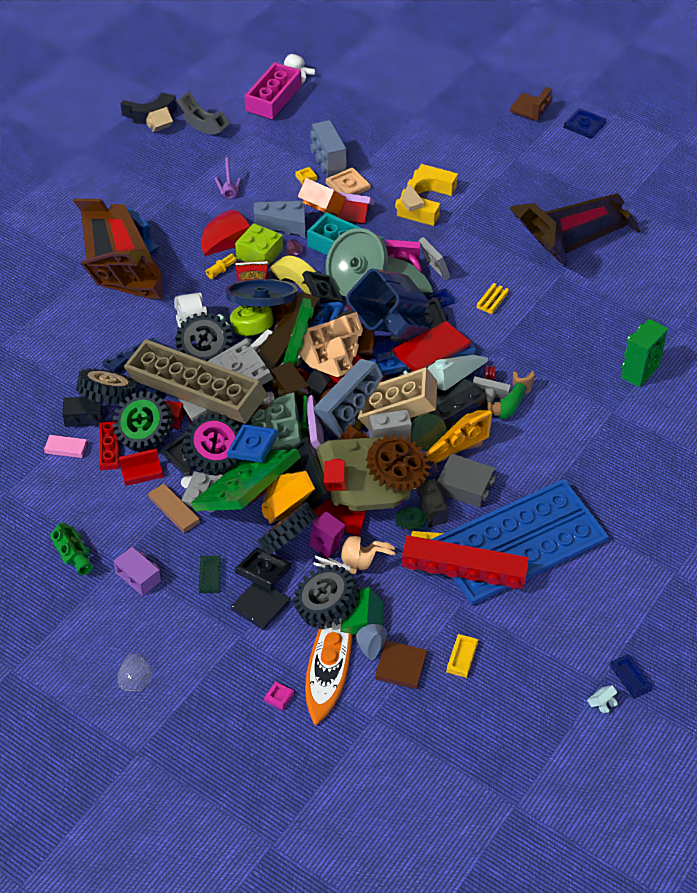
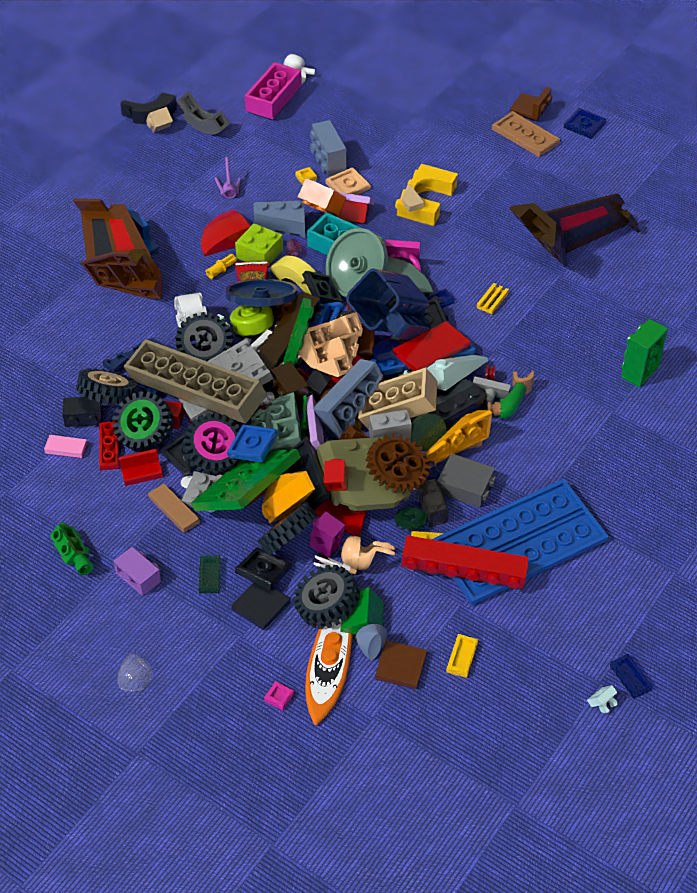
(434, 258): light grey tile -> none
(526, 134): none -> medium nougat tile

